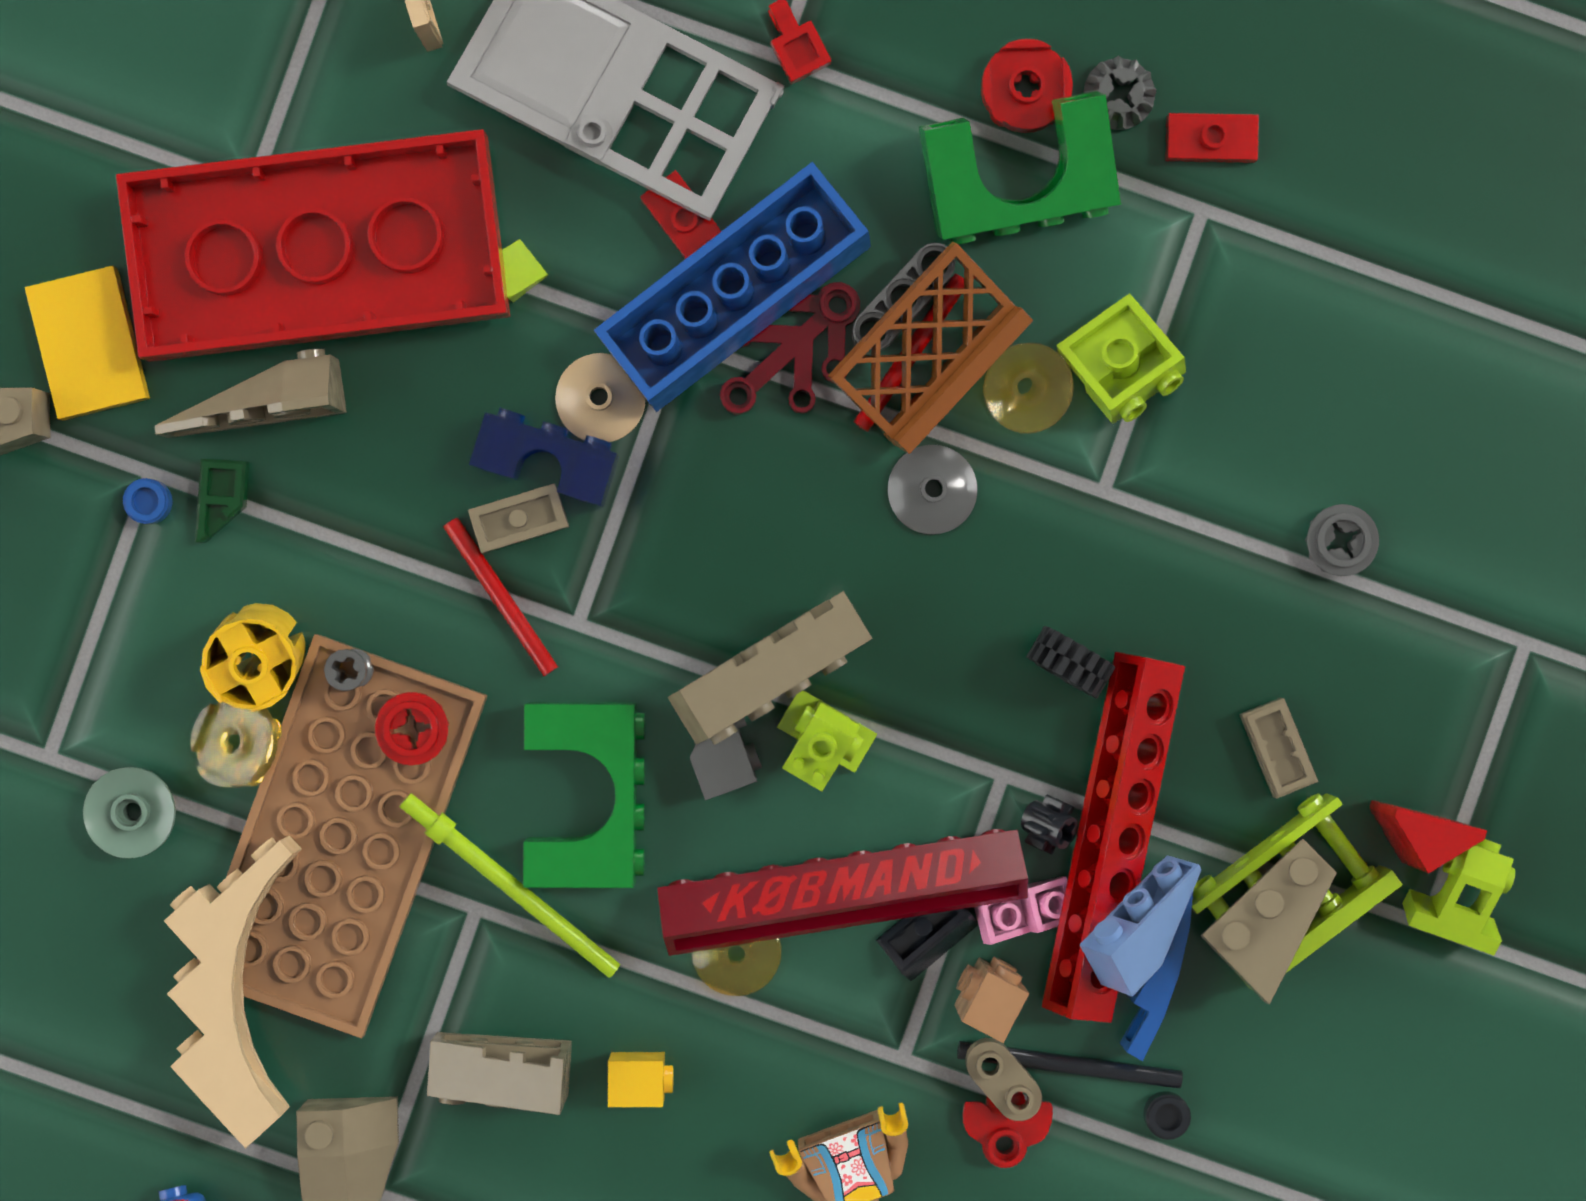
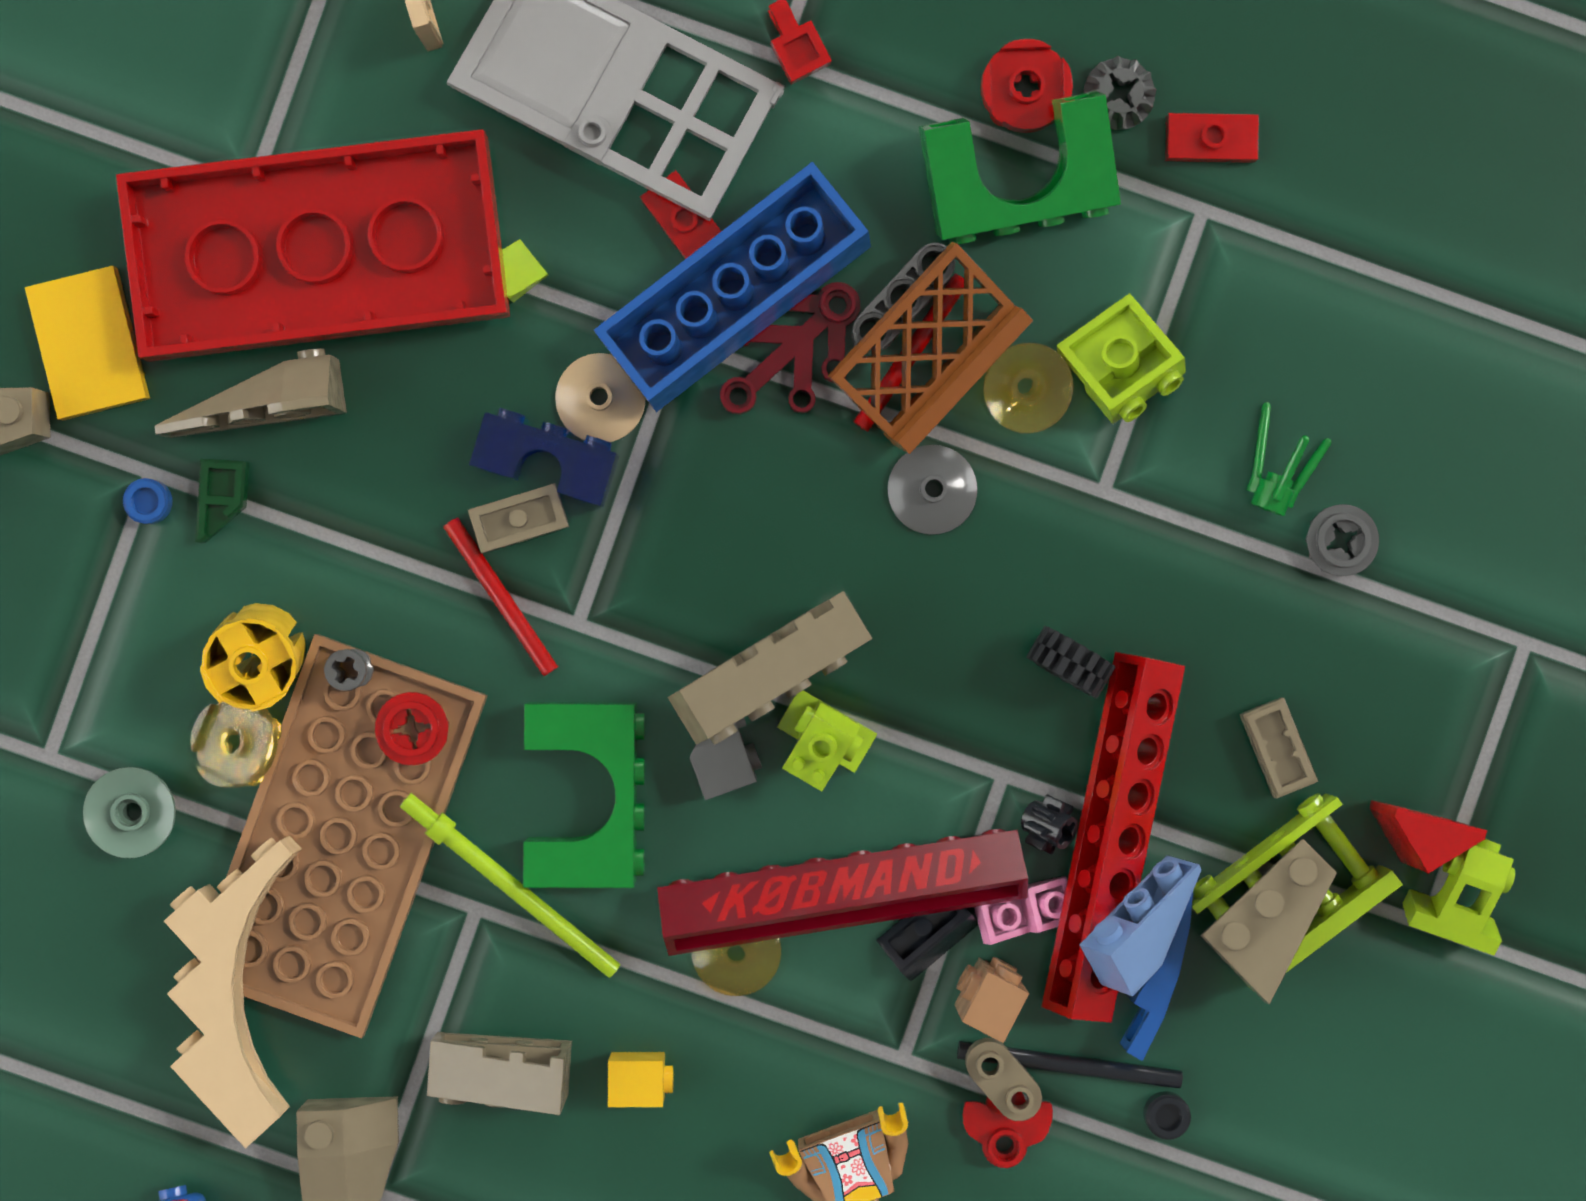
(1278, 491): none -> green plant

